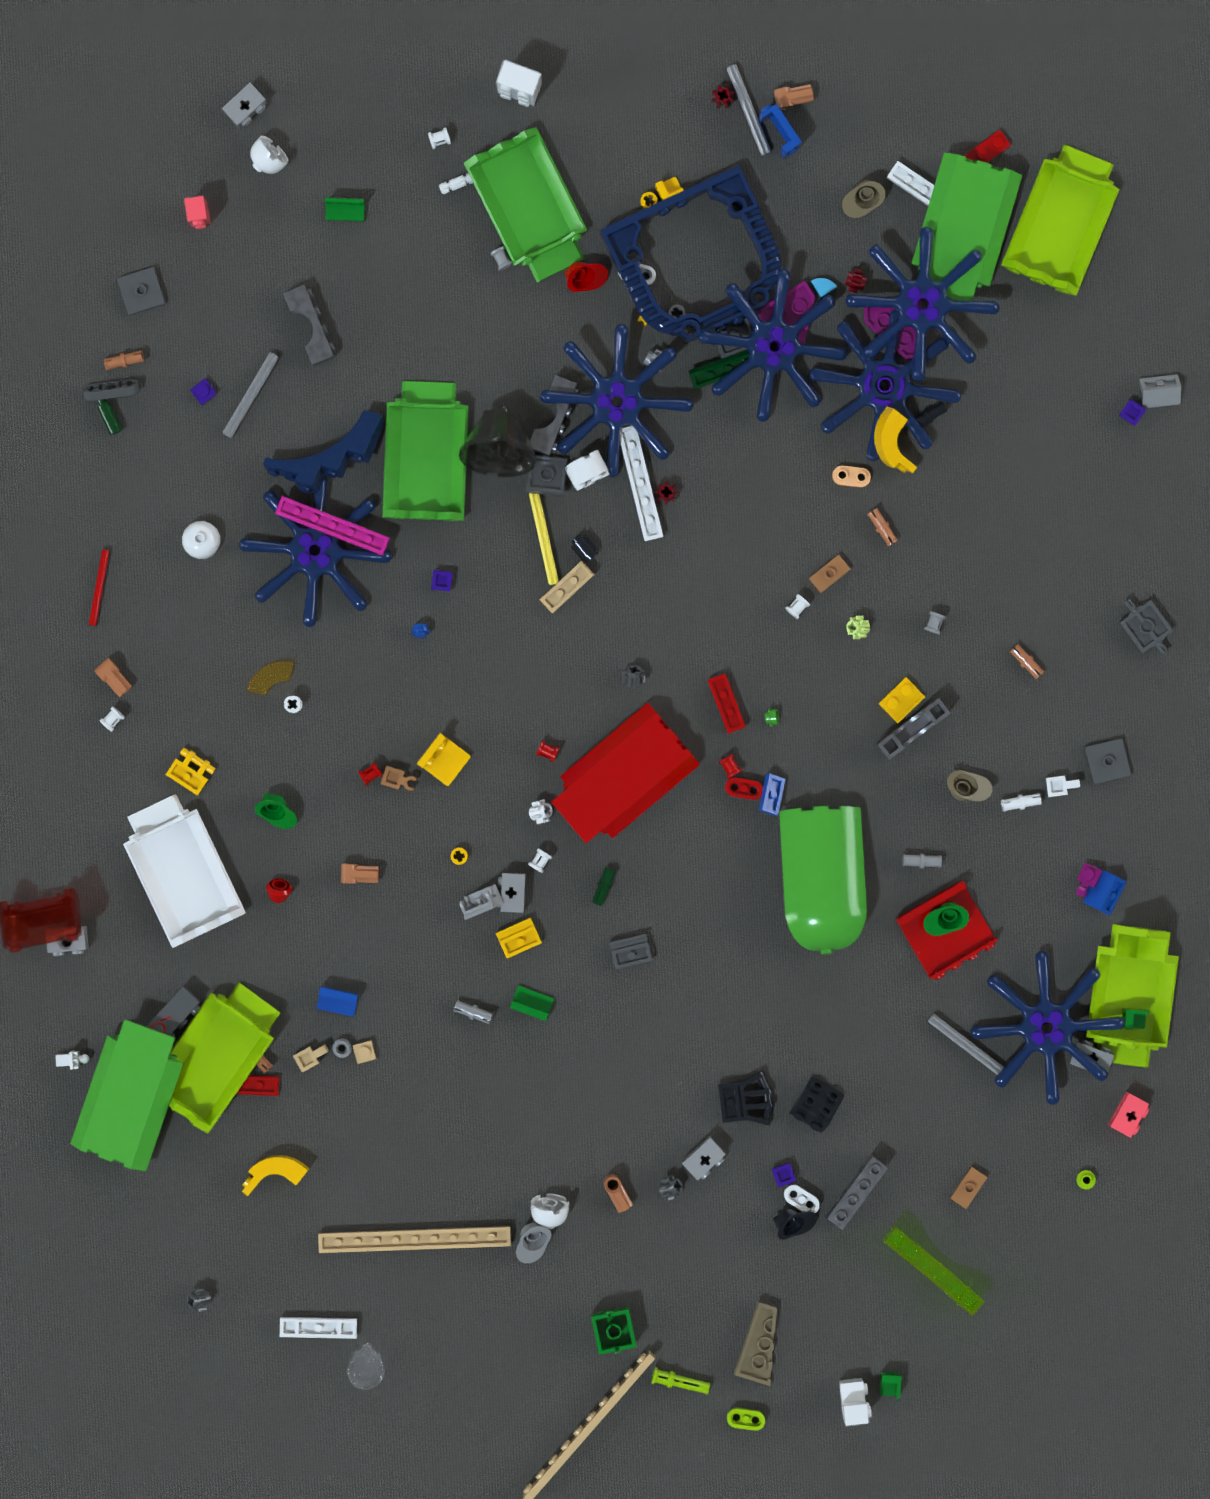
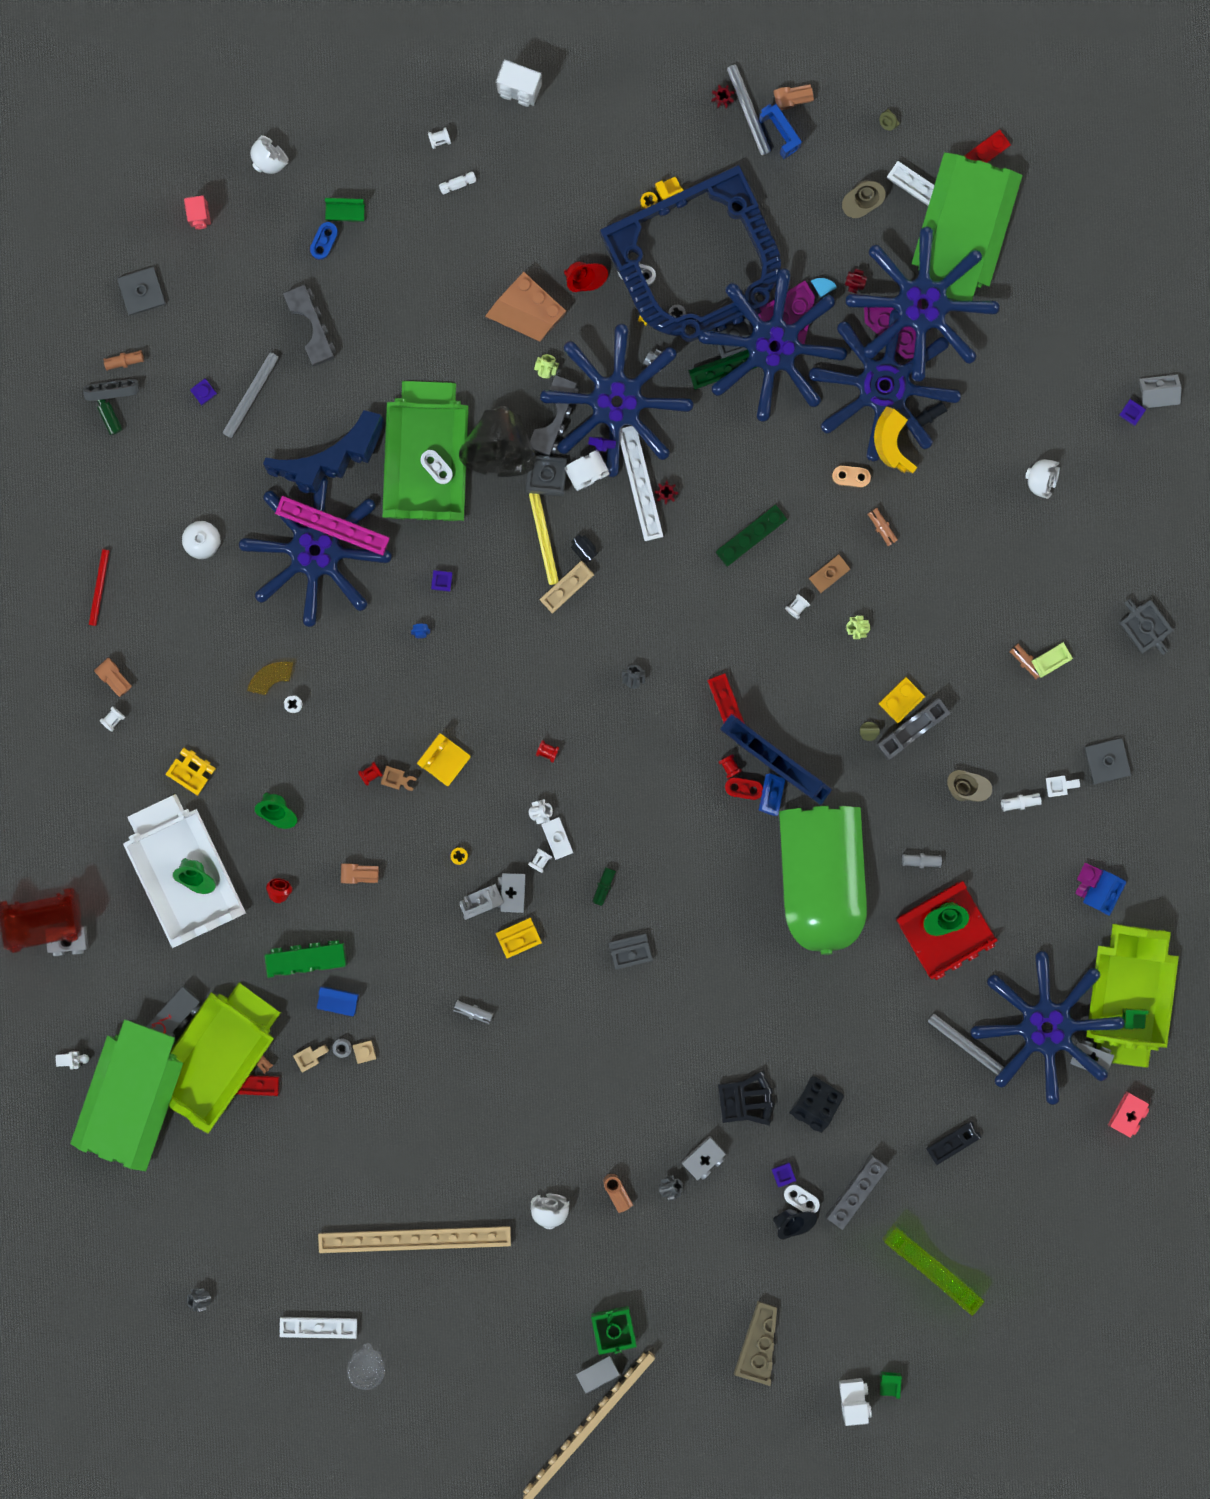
(193, 876): none -> green piece
(249, 96): light grey brick -> none
(278, 1164): yellow arch -> none
(305, 959): none -> green wedge
(324, 241): none -> blue plate
(436, 467): none -> white plate
(501, 258): light grey bush -> none
(527, 309): none -> nougat wedge
(529, 204): bright green panel -> none
(531, 1003): green panel -> none
(532, 1242): light grey piece -> none
(546, 366): none -> yellowish green gear
(557, 838): none -> white plate
(598, 1374): none -> light grey hinge
(602, 443): none -> dark purple plate
(623, 776): red panel -> none
(703, 1387): lime pin -> none
(745, 1419): lime plate -> none
(751, 535): none -> dark green plate
(772, 717): bright green plate -> none
(775, 759): none -> dark blue arch
(869, 731): none -> olive plate
(888, 120): none -> olive plate
(934, 623): light grey bush -> none
(953, 1143): none -> black plate
(968, 1187): medium nougat plate -> none
(1042, 477): none -> white cylinder
(1052, 660): none -> yellowish green tile
(1062, 220): lime panel -> none
(1085, 1173): lime plate -> none

